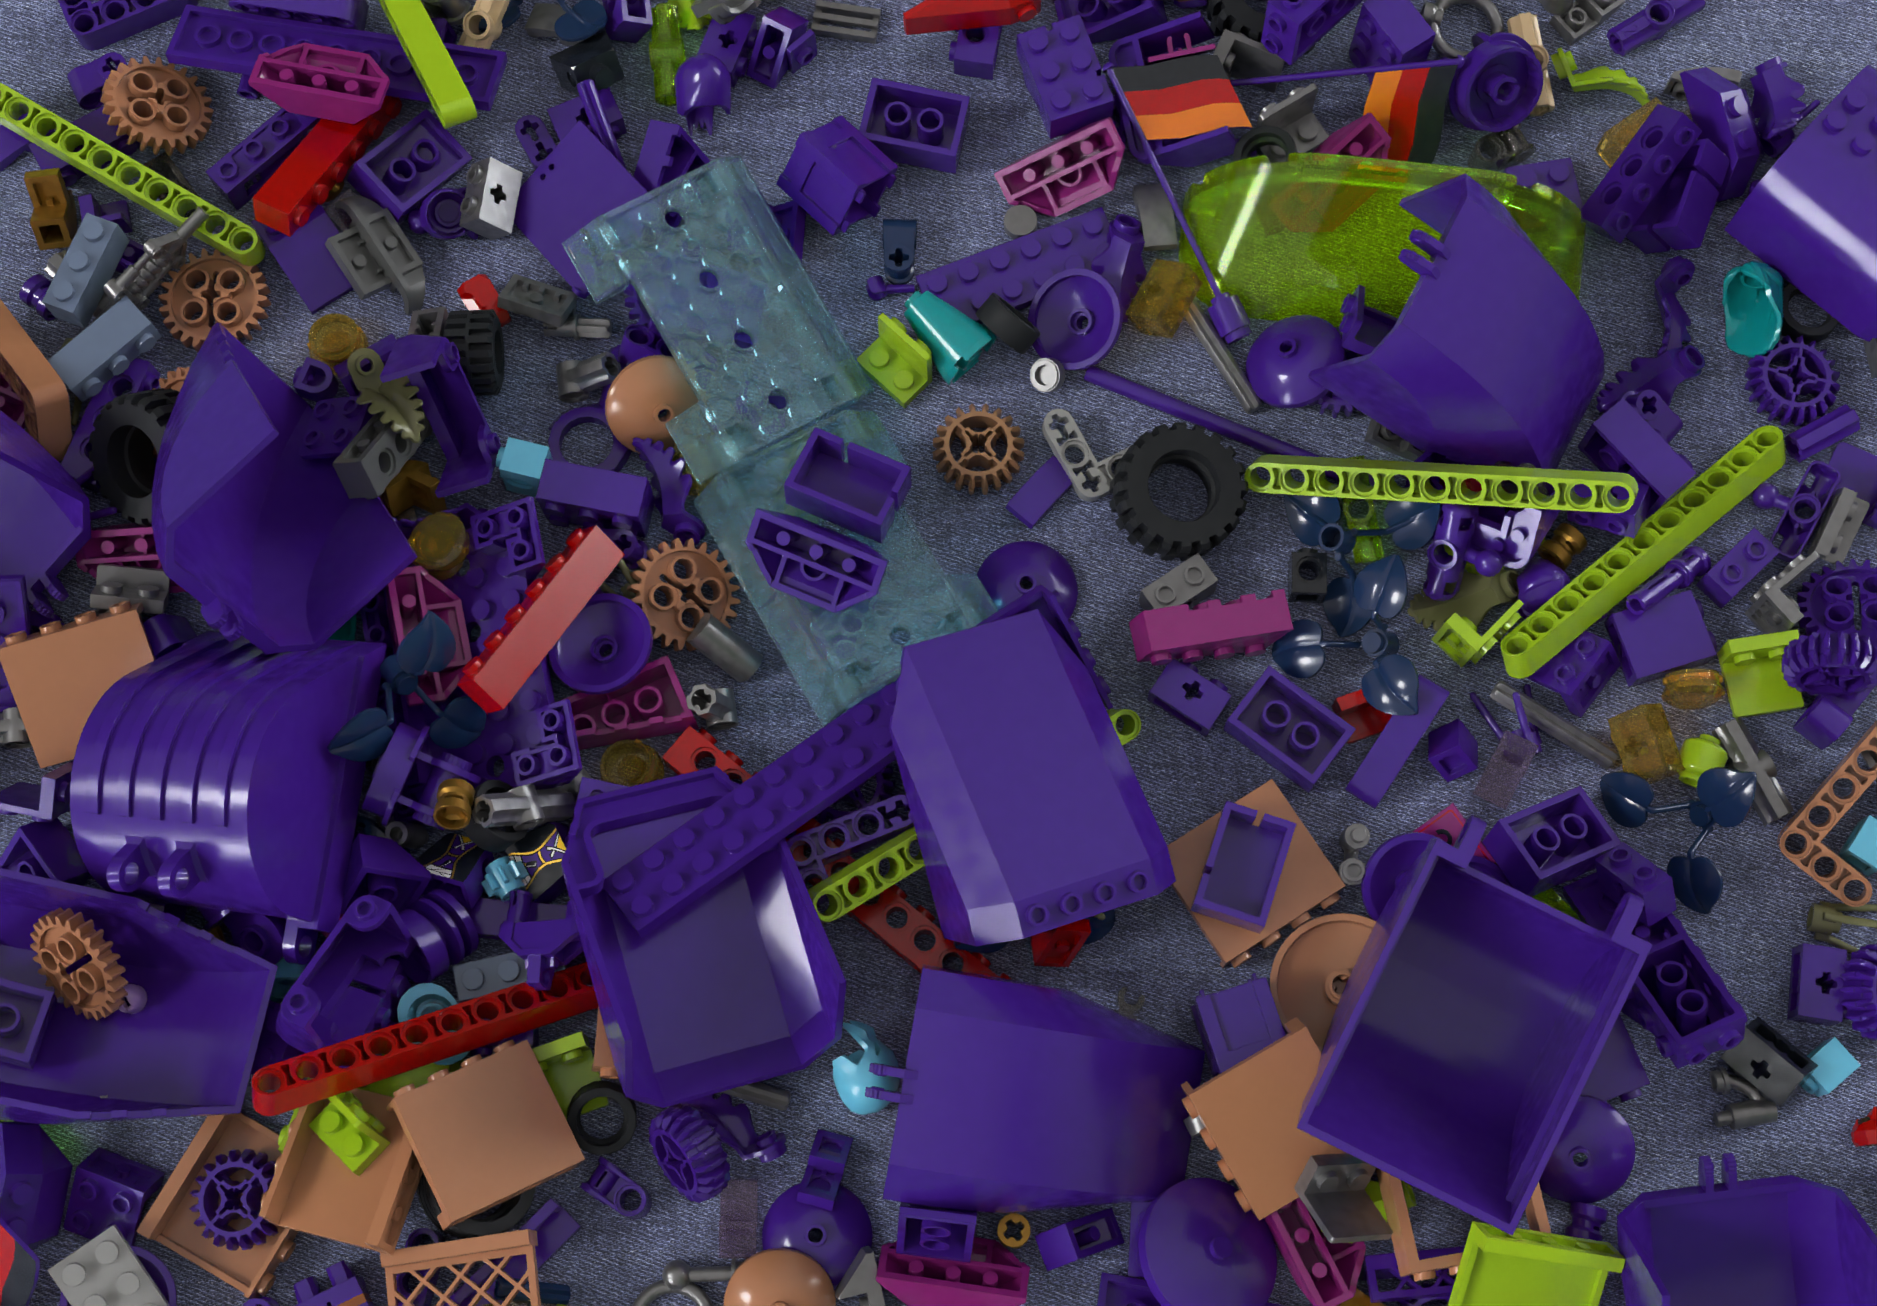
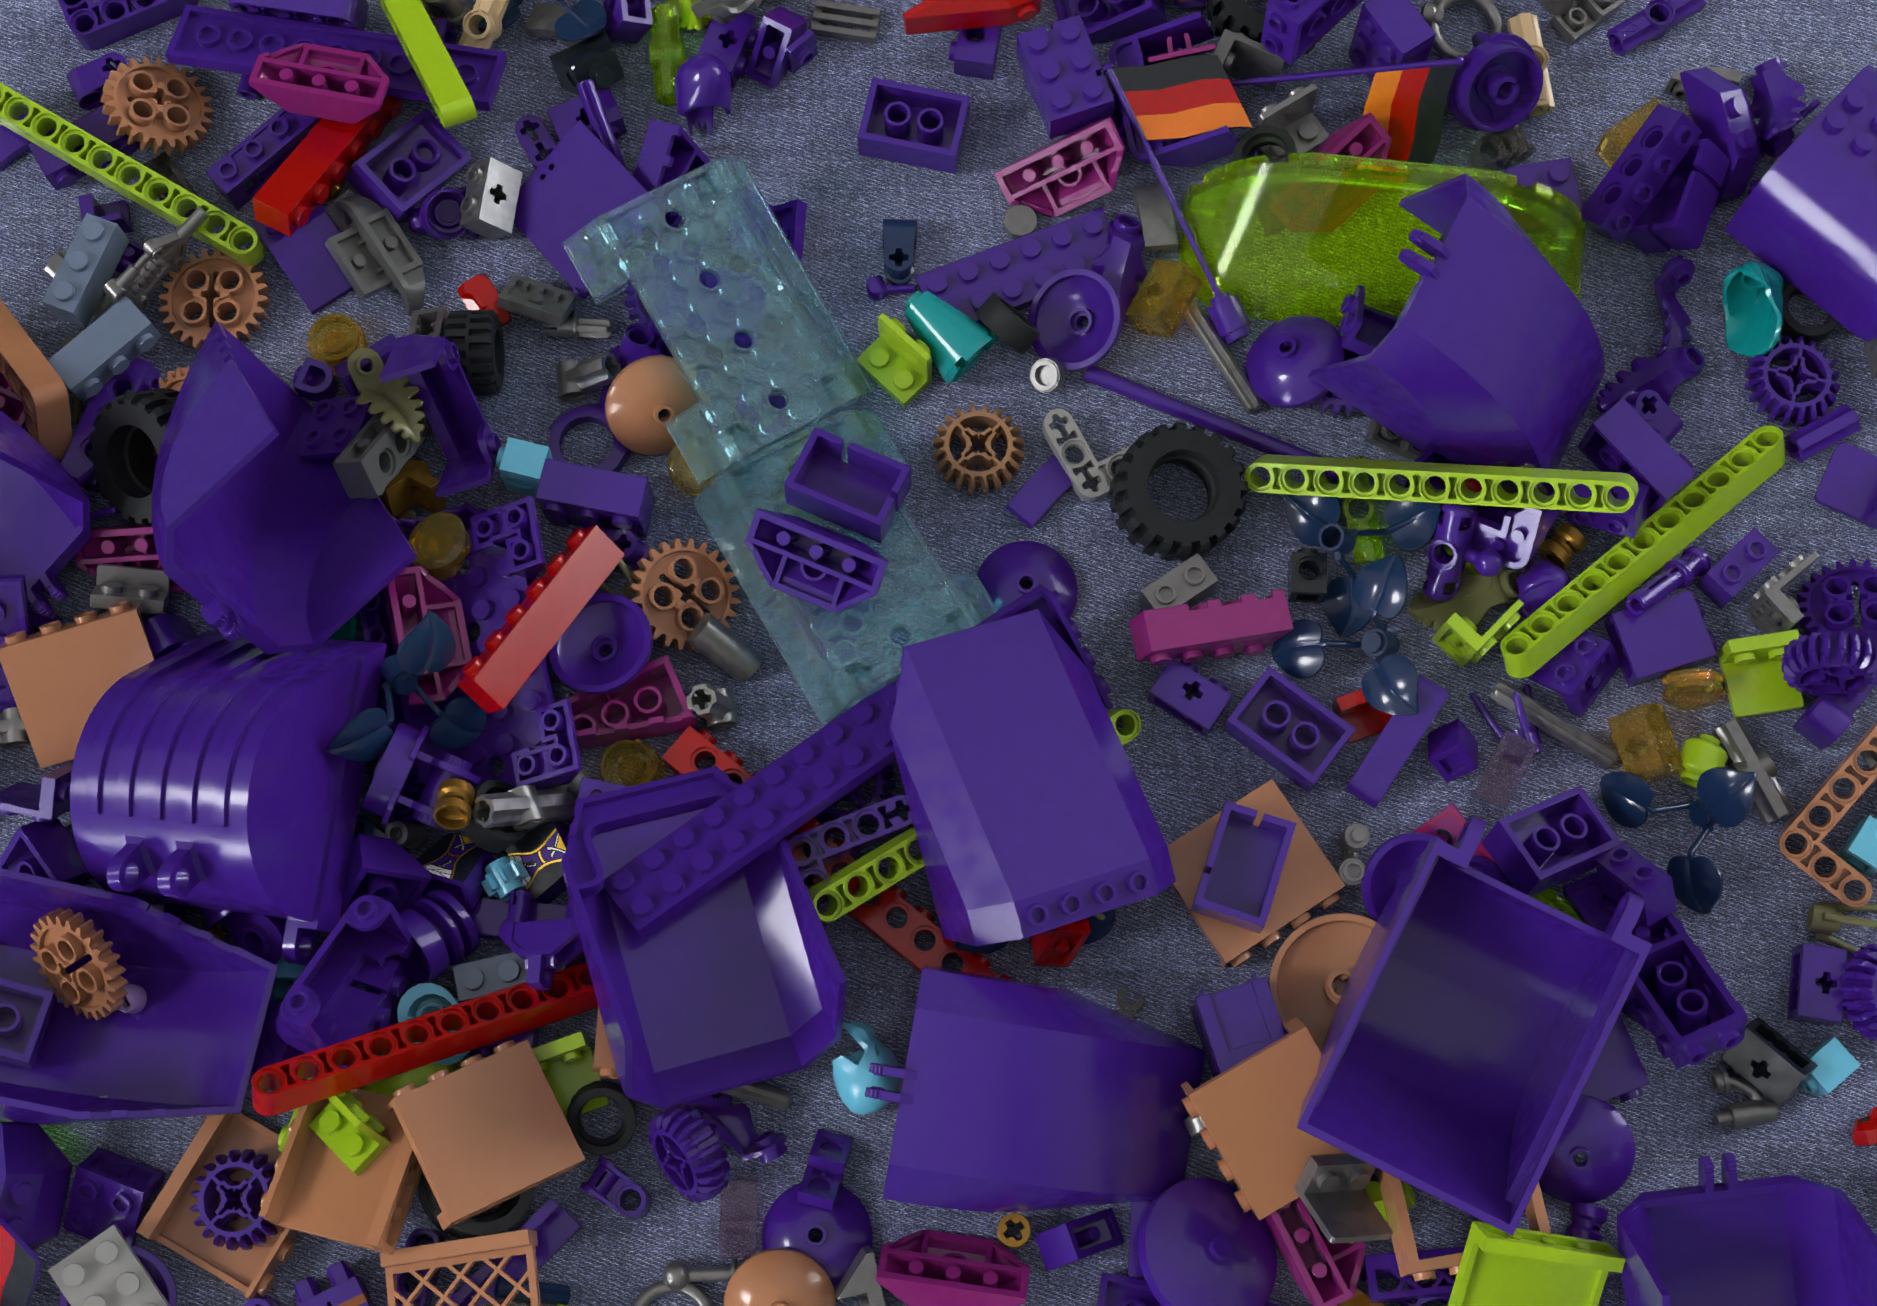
(33, 294): dark purple wheel -> none
(54, 209): pearl gold brick -> none
(671, 489): dark purple plant -> none
(837, 175): dark purple container -> none
(935, 1232): dark purple slope -> none
(1597, 78): lime plant -> none
(1792, 528): dark purple piece -> none
(1839, 526): flat silver bracket -> none

